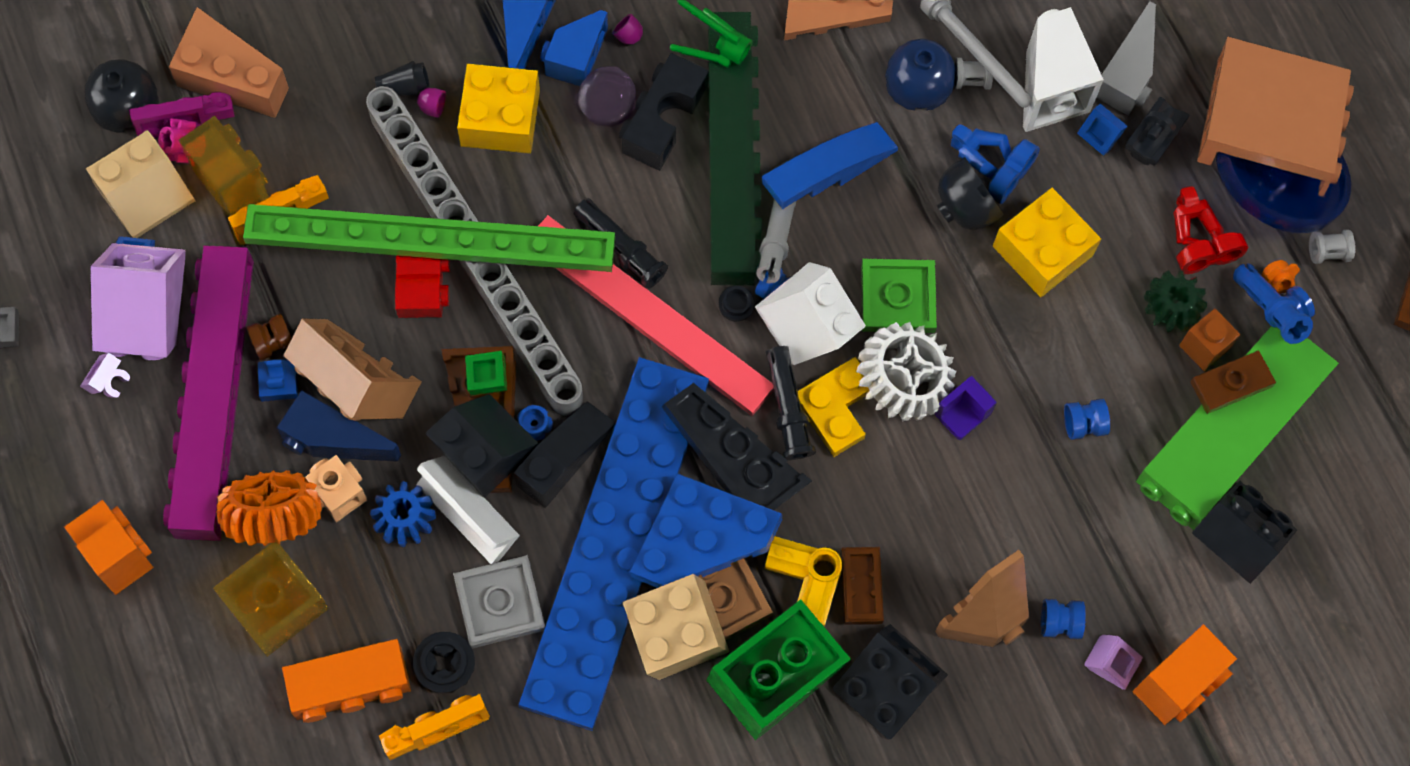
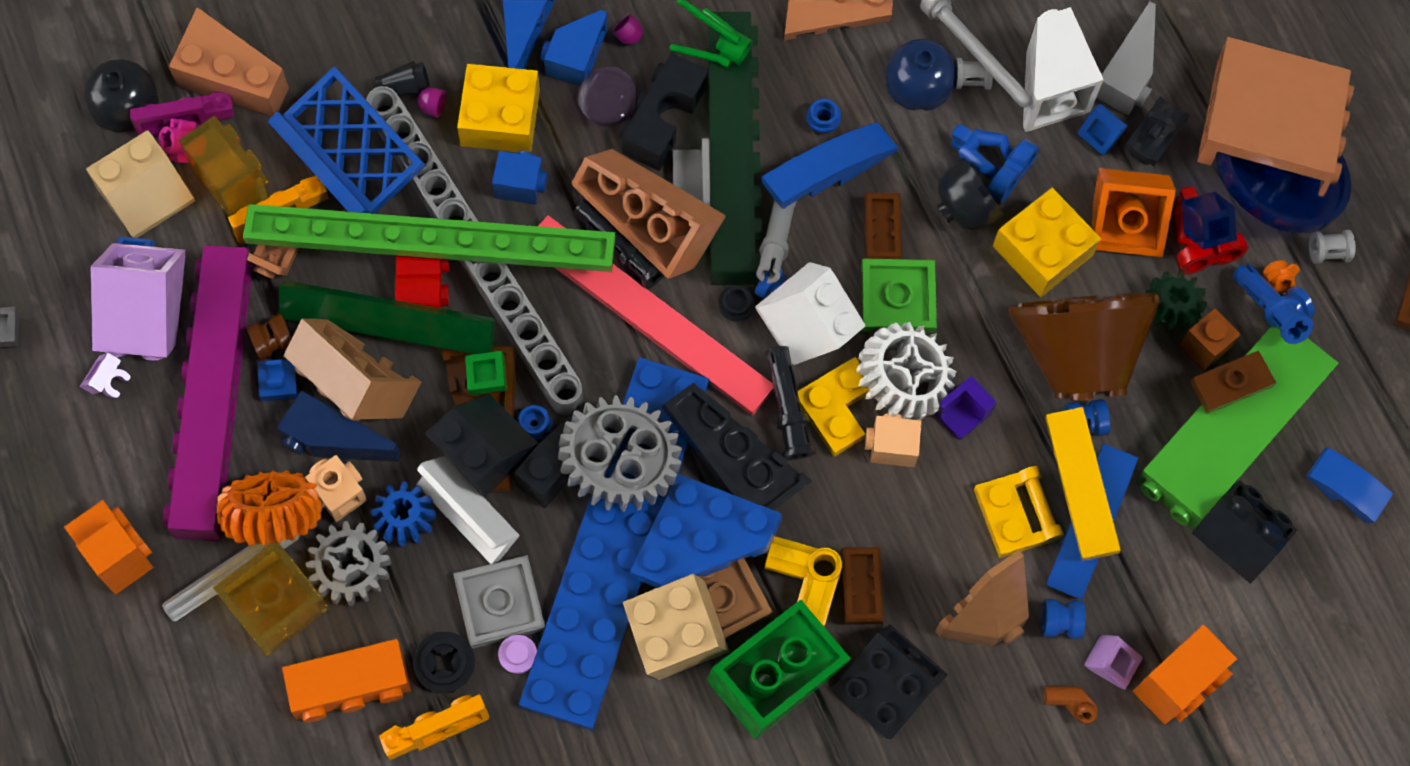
(203, 590): none -> light grey axle
(273, 260): none -> nougat bracket
(320, 159): none -> blue fence
(352, 548): none -> light grey gear
(388, 318): none -> dark green tile
(517, 654): none -> lavender plate
(519, 177): none -> blue brick
(587, 438): none -> light grey gear
(649, 211): none -> nougat wedge
(692, 171): none -> light grey panel
(827, 108): none -> blue plate
(882, 226): none -> reddish brown plate
(894, 440): none -> light nougat brick
(1006, 515): none -> yellow plate
(1069, 571): none -> blue slope
(1075, 701): none -> dark orange arm
(1082, 484): none -> yellow tile
(1086, 342): none -> reddish brown cone
(1132, 211): none -> orange slope
(1209, 220): none -> clear blue brick
(1350, 483): none -> blue slope

